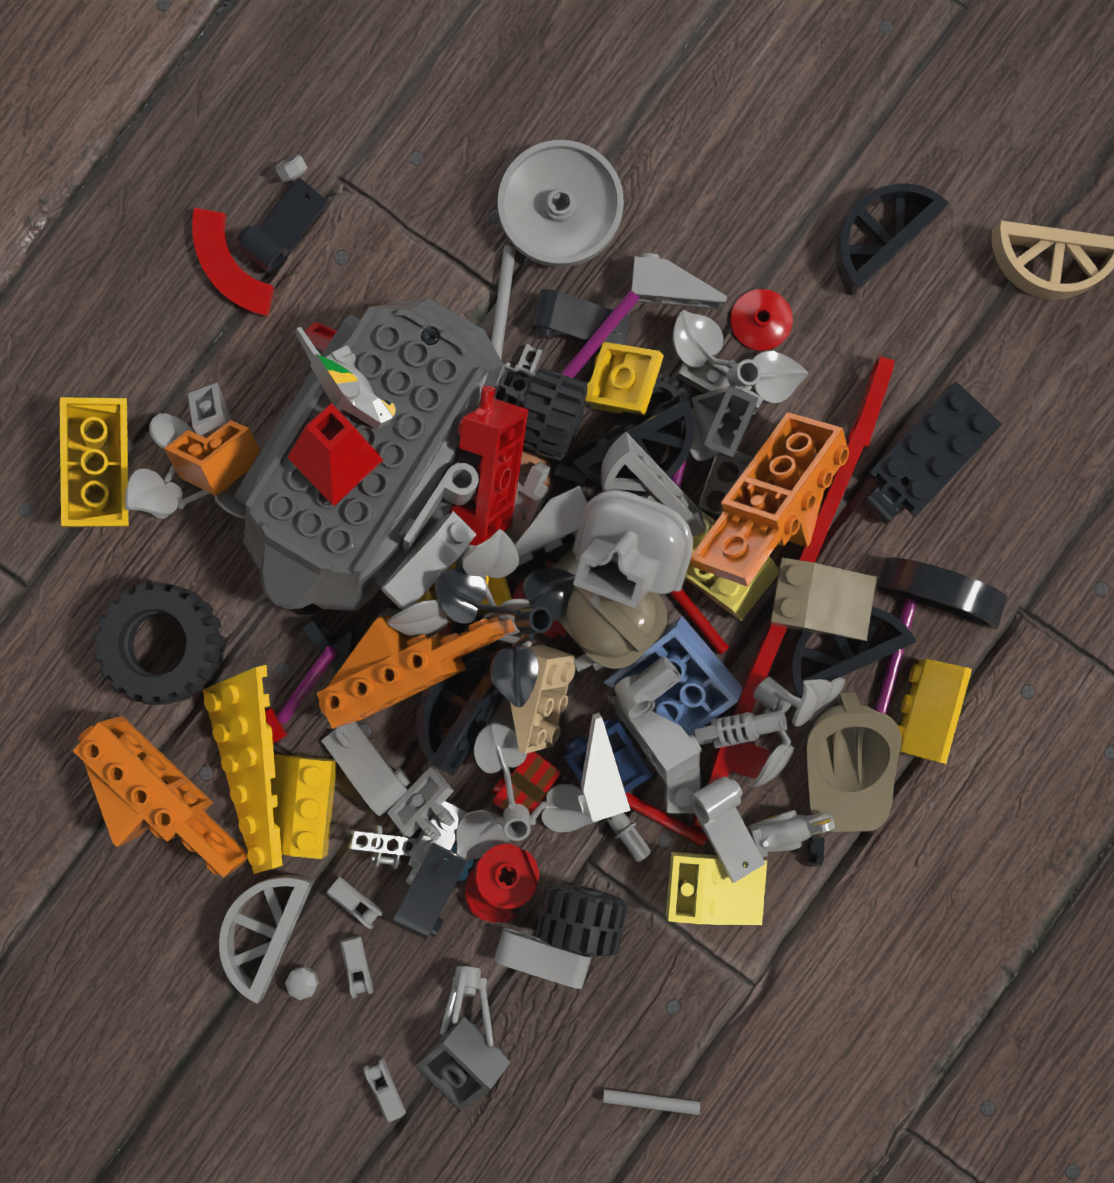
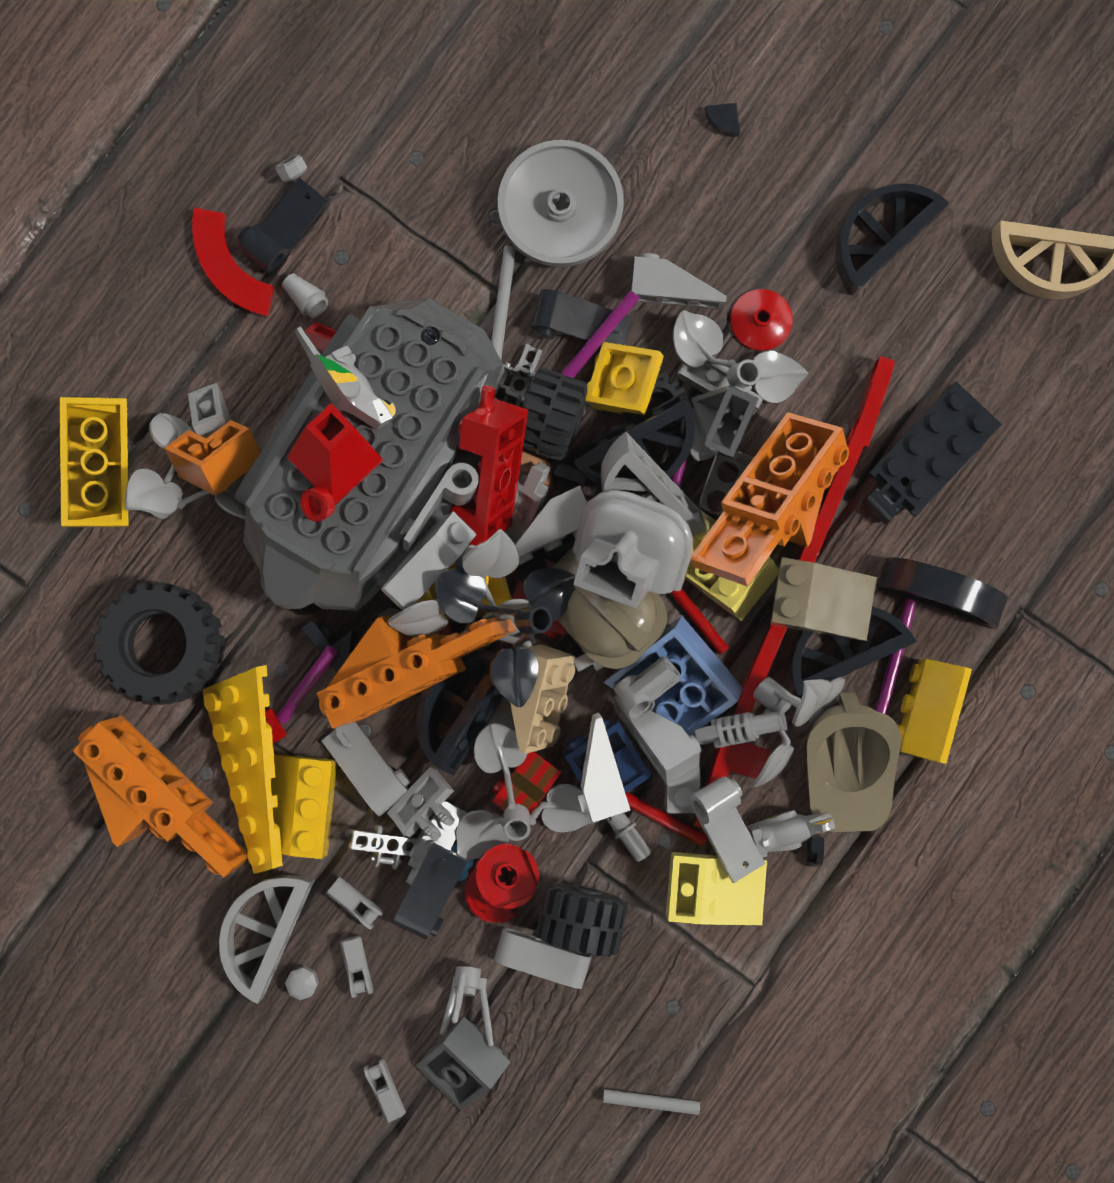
(307, 297): none -> light grey cone
(317, 503): none -> red tile
(724, 118): none -> black tile

